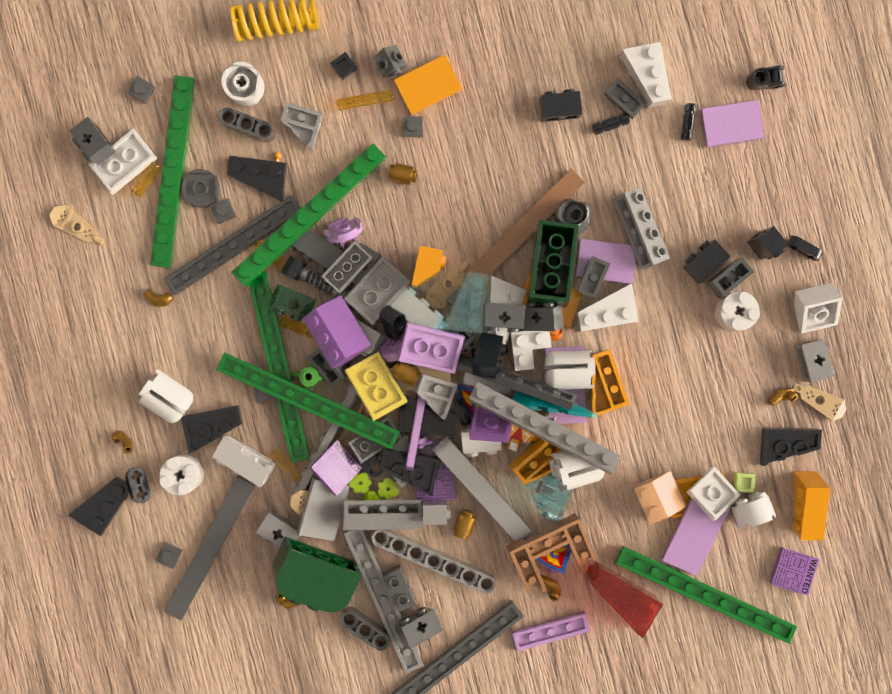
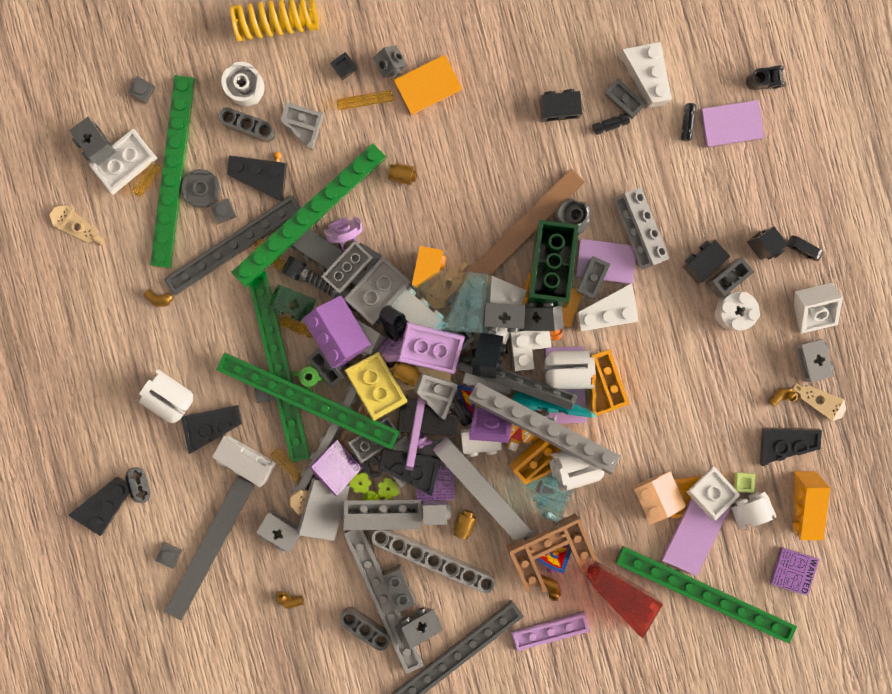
(125, 440): pearl gold arm -> none
(171, 479): white brick -> none
(314, 576): dark green brick -> none
(413, 126): dark grey plate -> none

